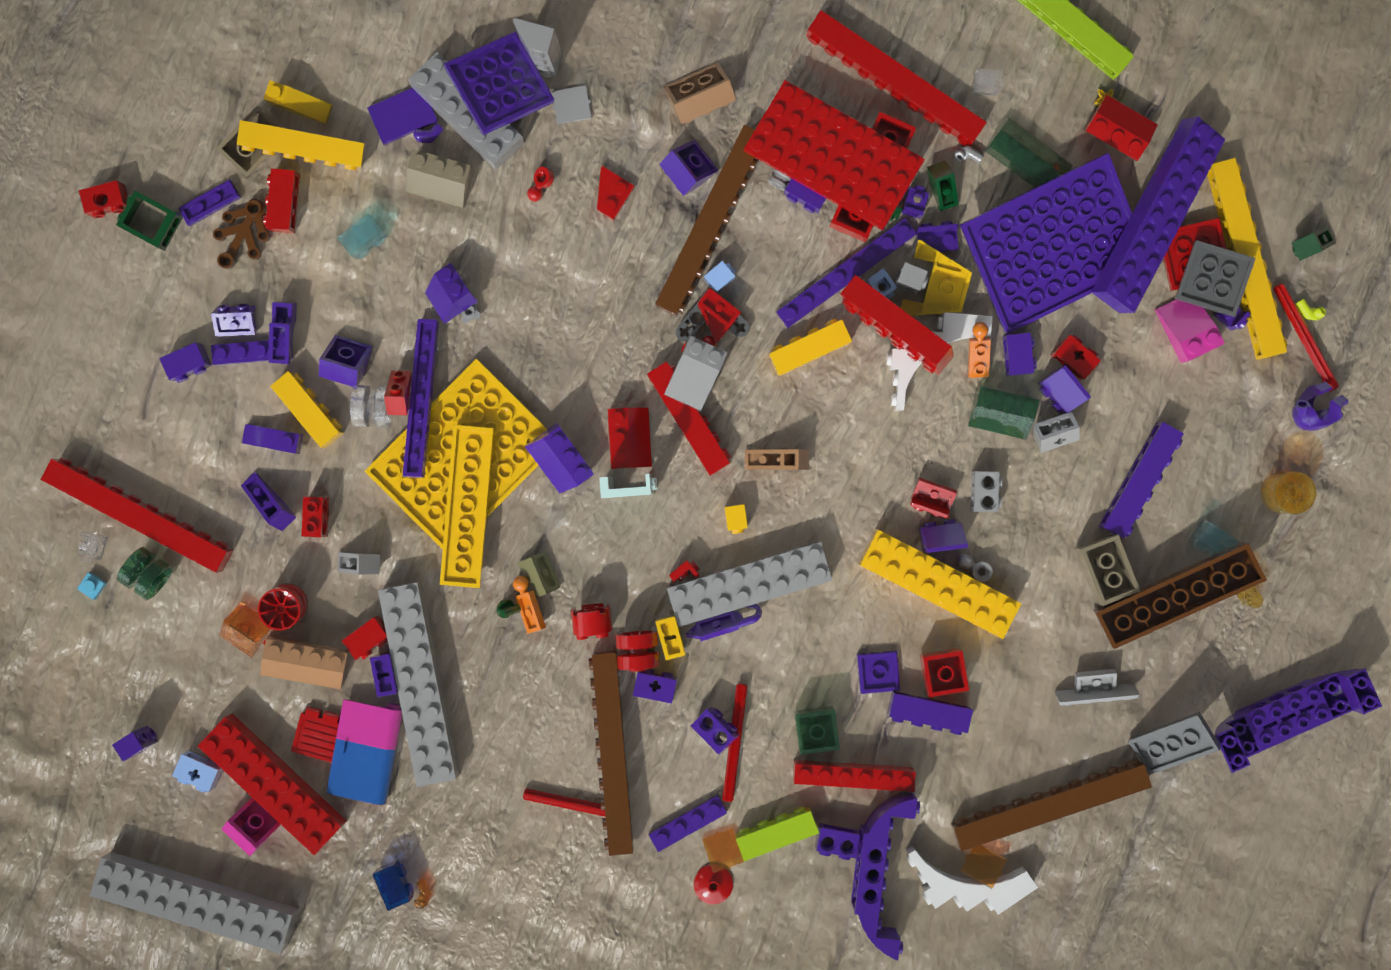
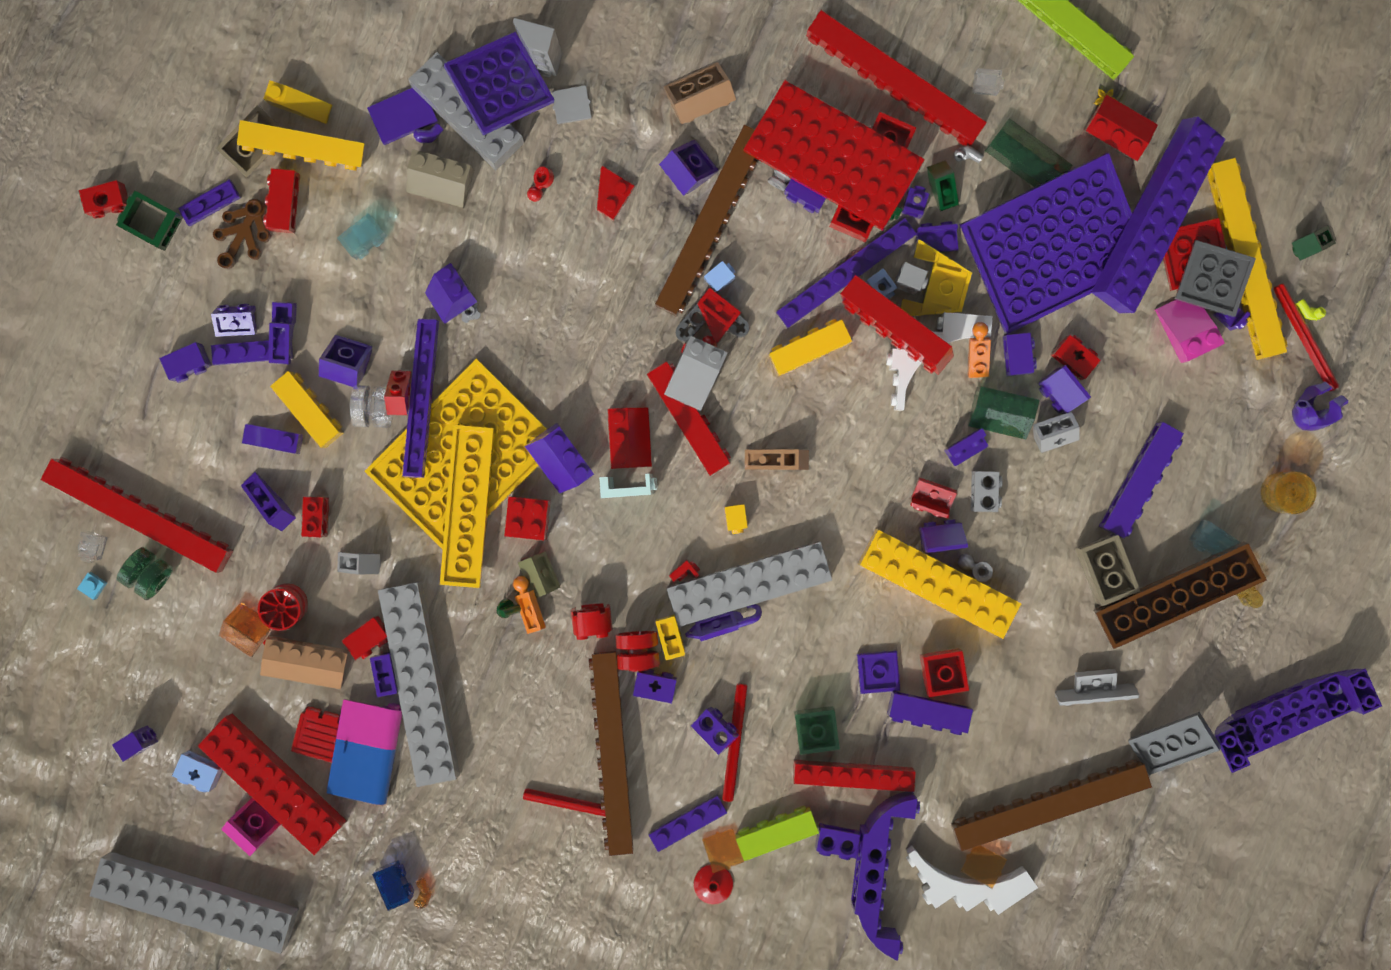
(527, 518): none -> red brick
(967, 447): none -> dark purple bracket

